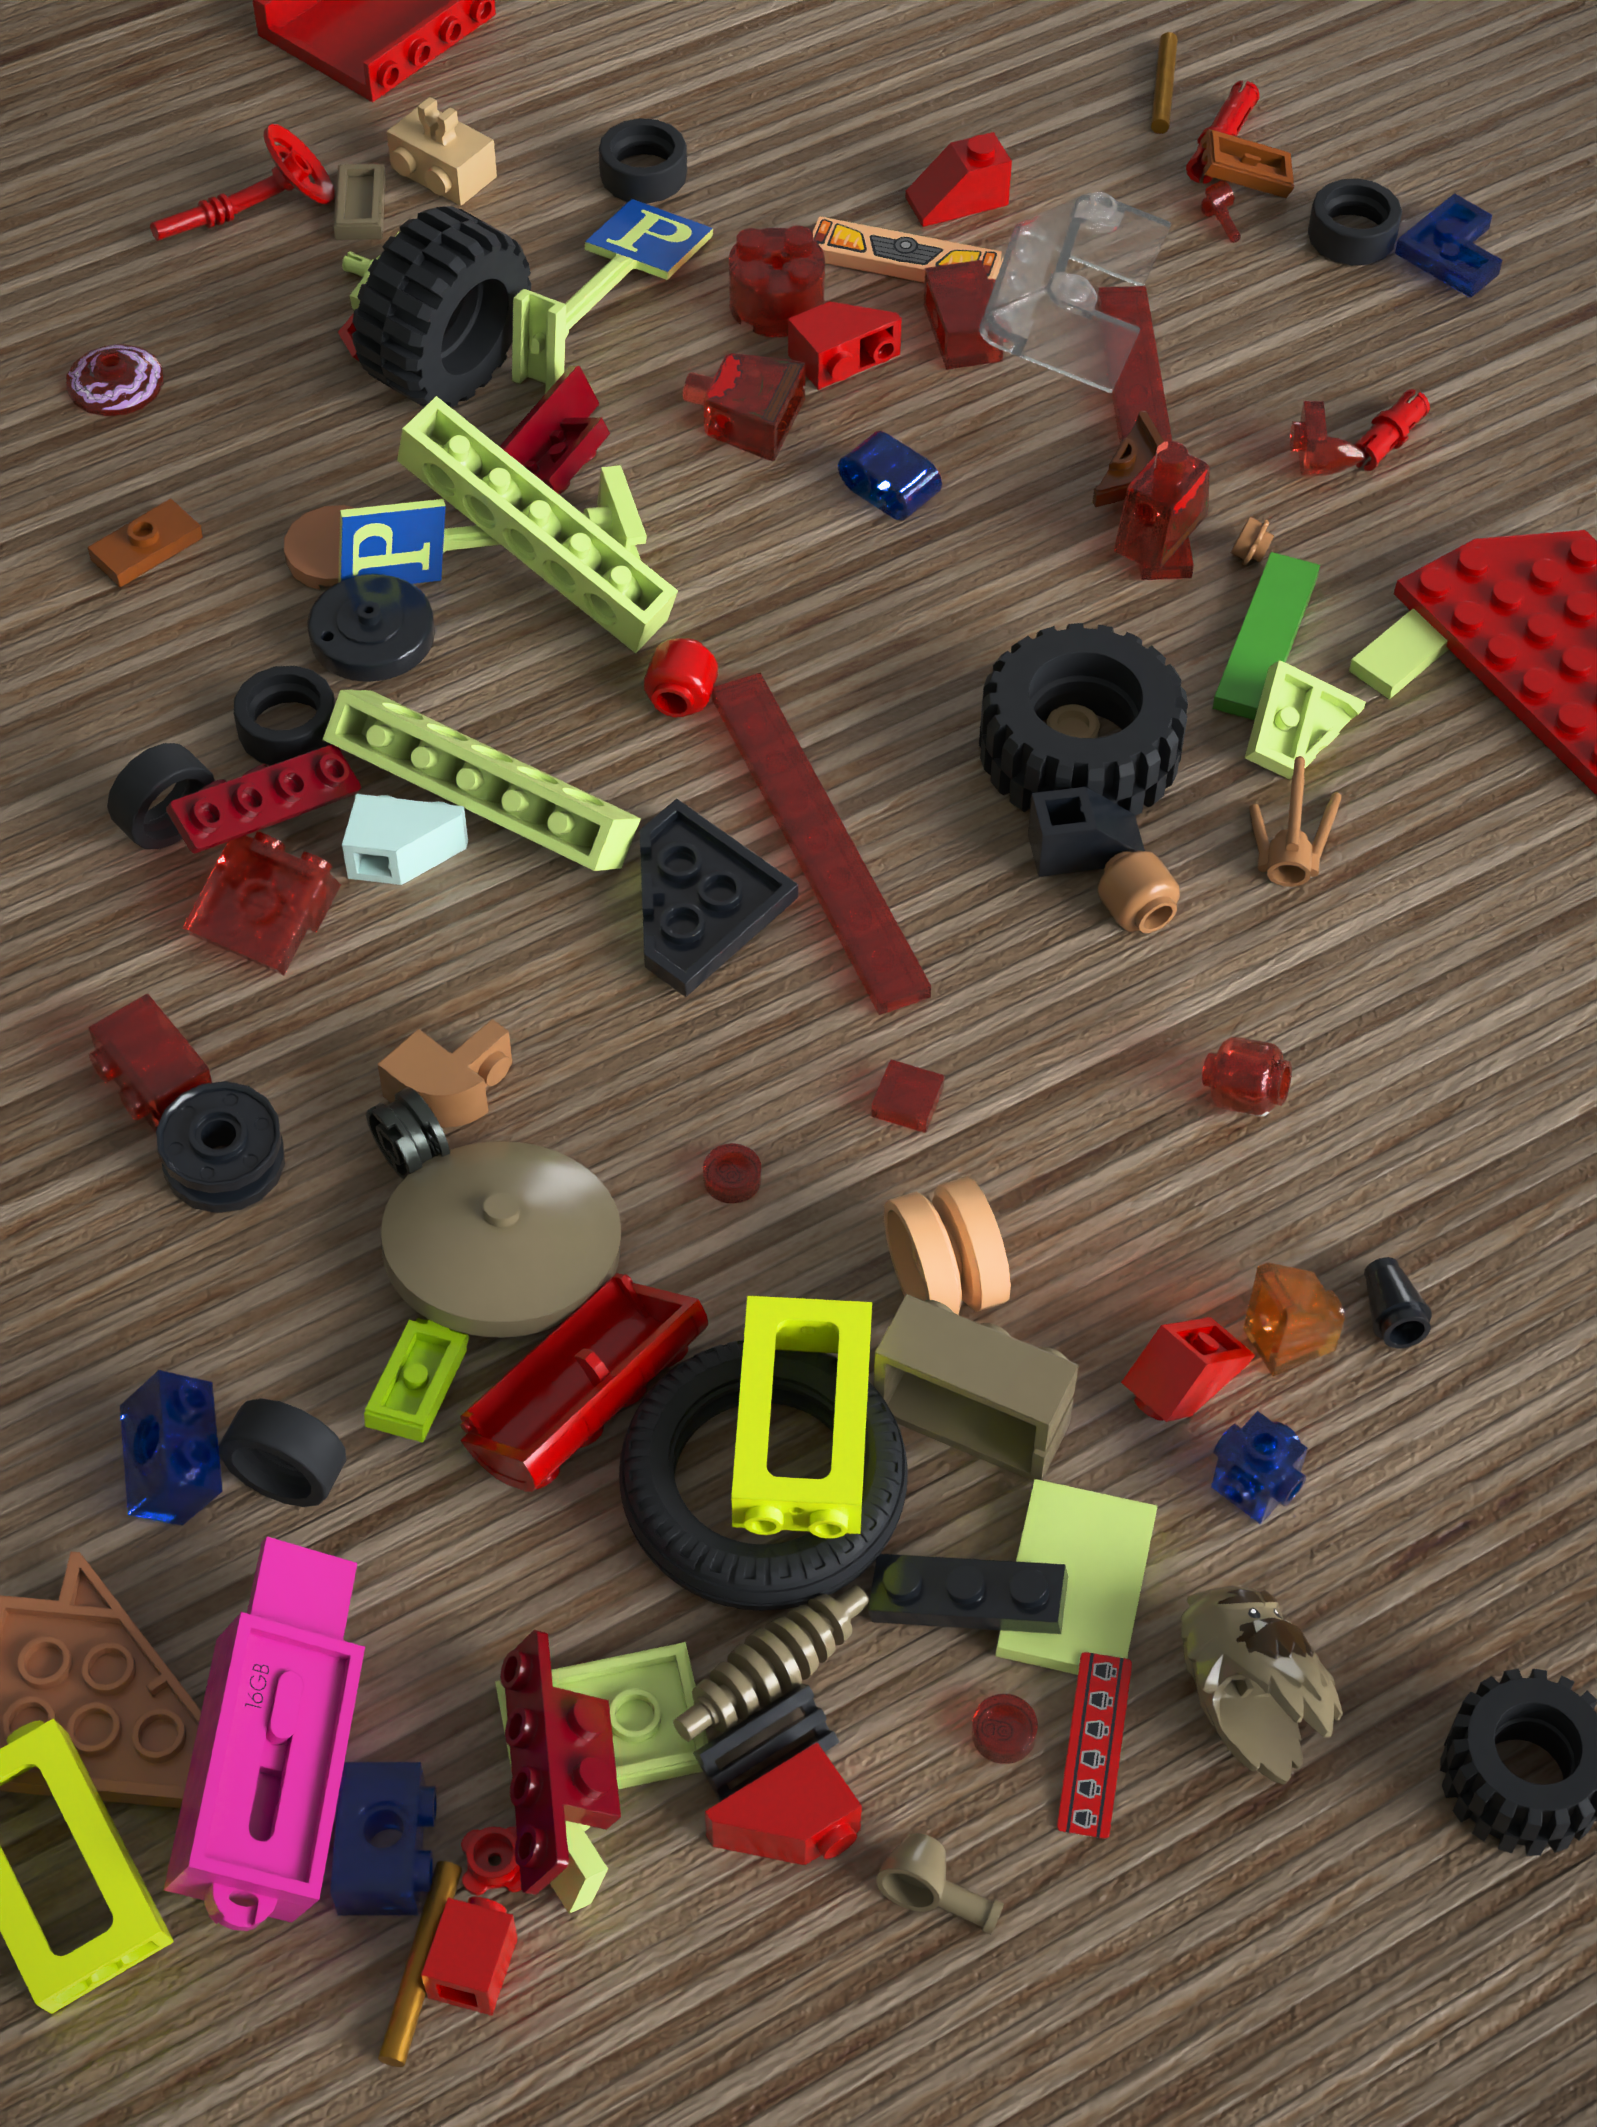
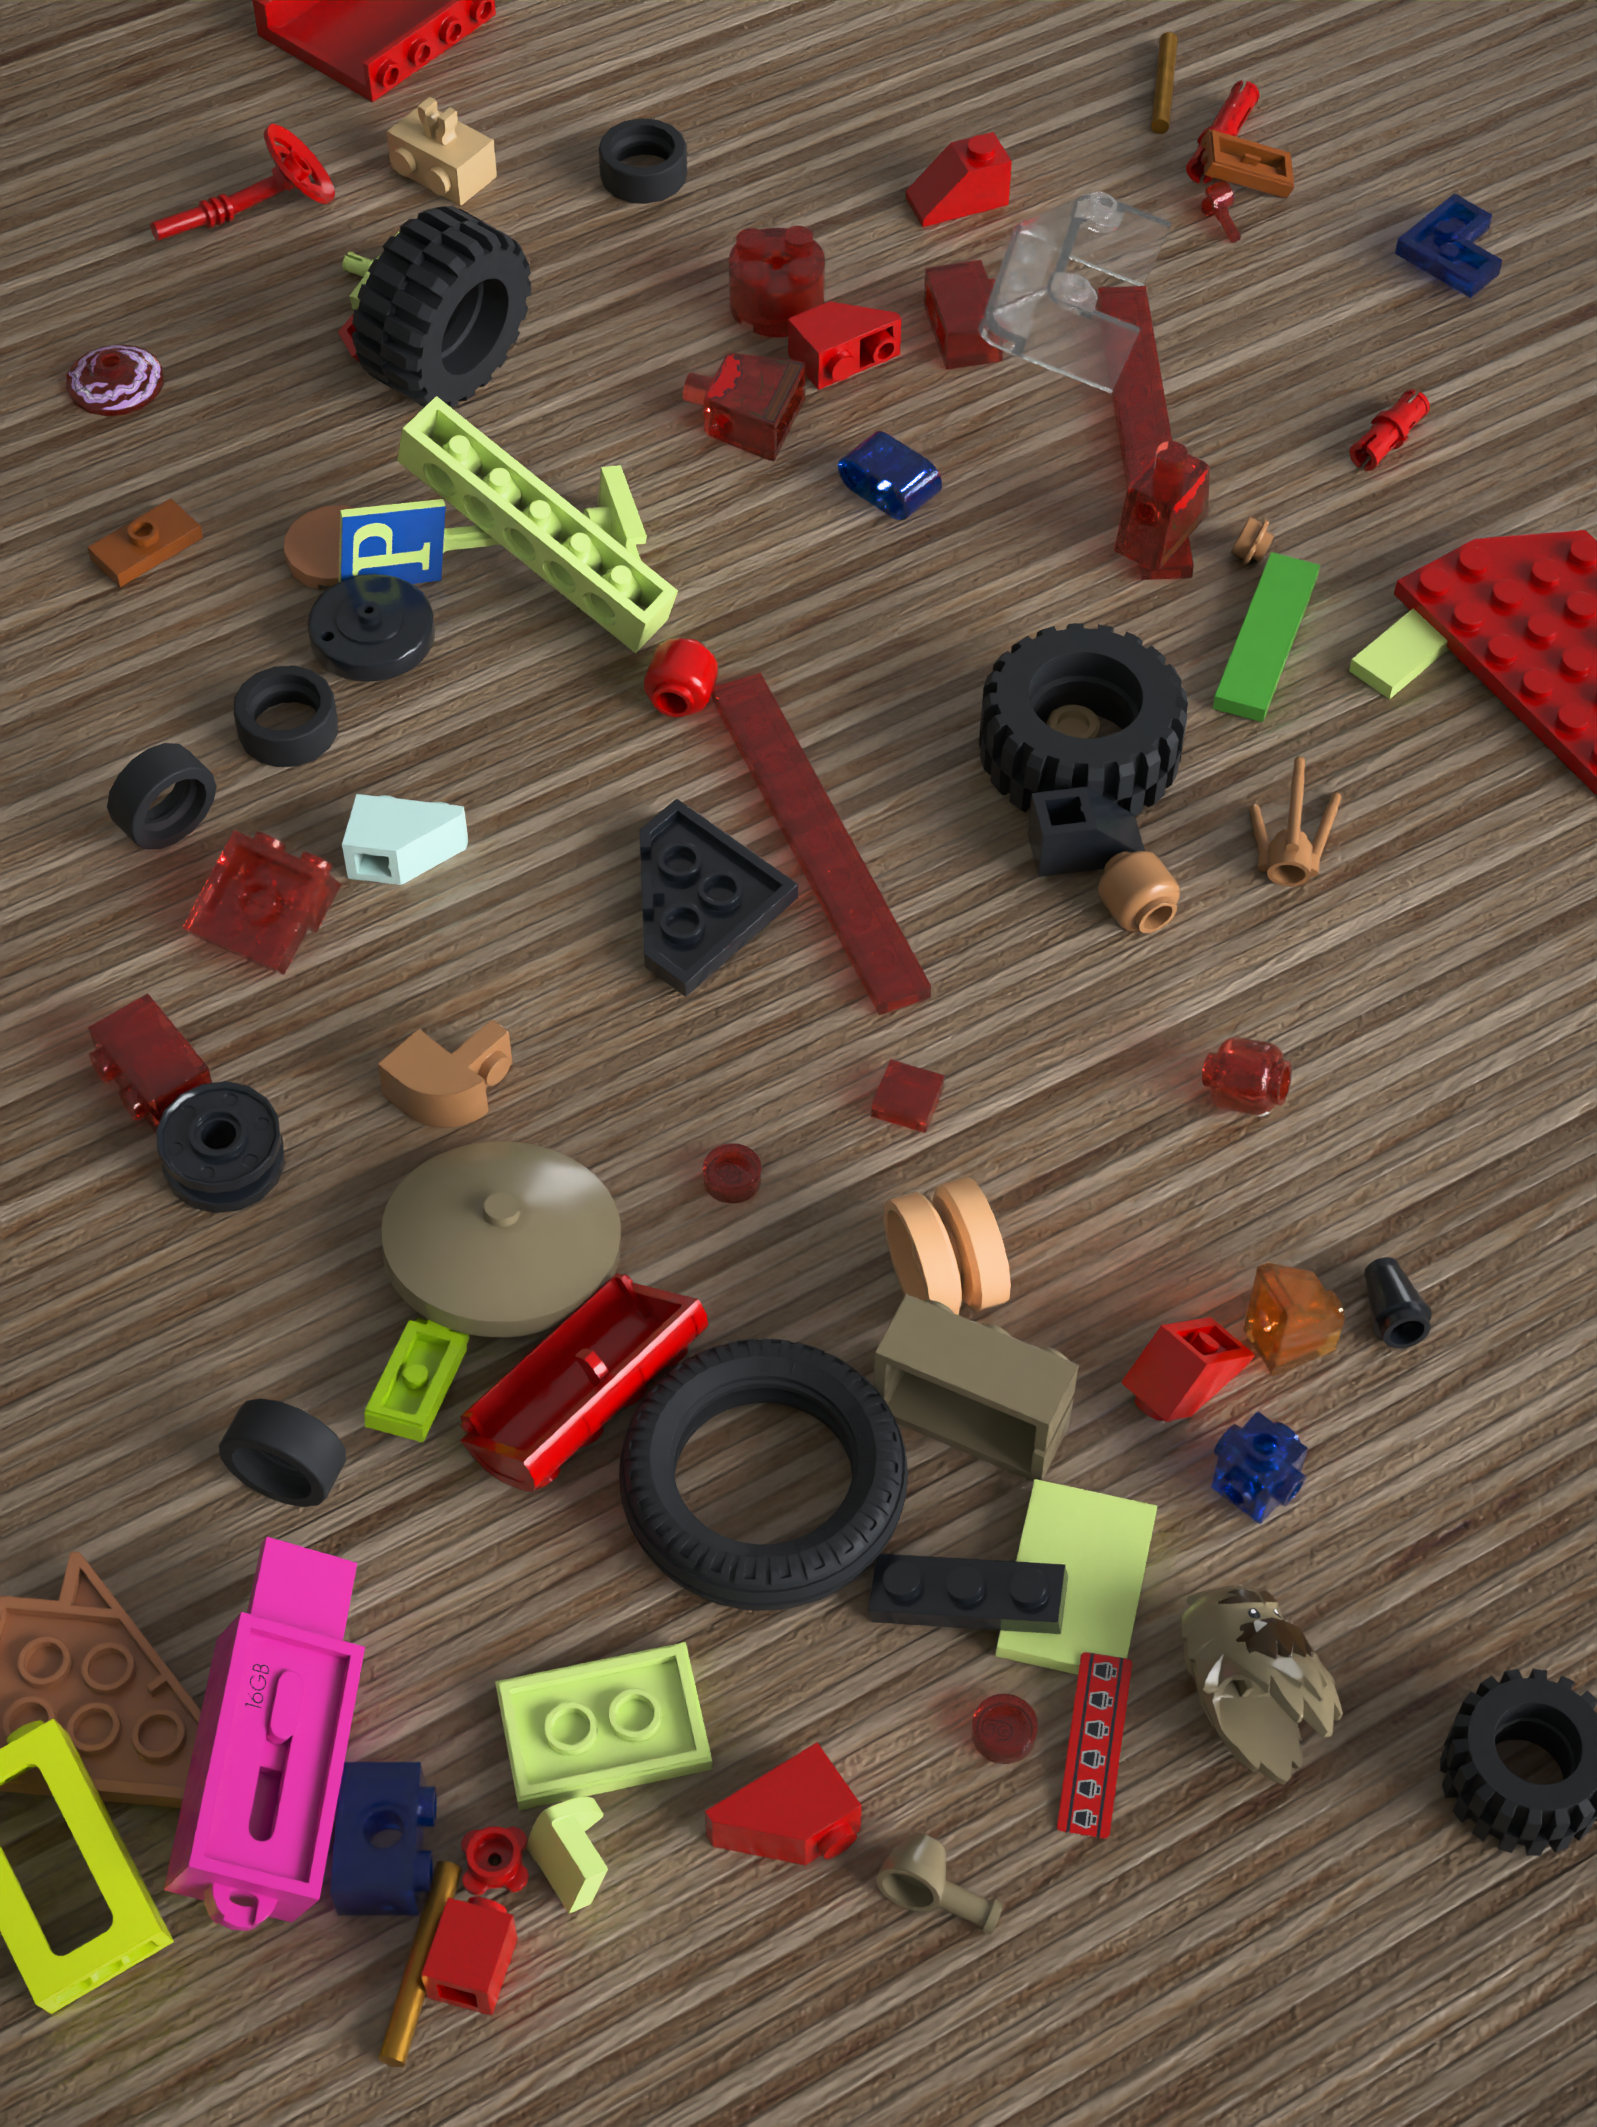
(170, 1448): clear blue brick -> none
(262, 798): dark red bracket -> none
(359, 201): dark tan tile -> none
(407, 1132): pearl dark grey wheel -> none
(482, 779): yellowish green brick -> none
(557, 433): dark red bracket -> none
(558, 1762): dark red bracket -> none
(632, 239): yellowish green piece -> none
(771, 1662): dark tan piece -> none
(773, 1503): neon yellow piece -> none
(813, 1720): black tile -> none
(893, 251): tile -> none
(1128, 461): reddish brown tile -> none
(1297, 718): yellowish green wing -> none
(1317, 452): clear red plate -> none
(1361, 199): black tyre -> none

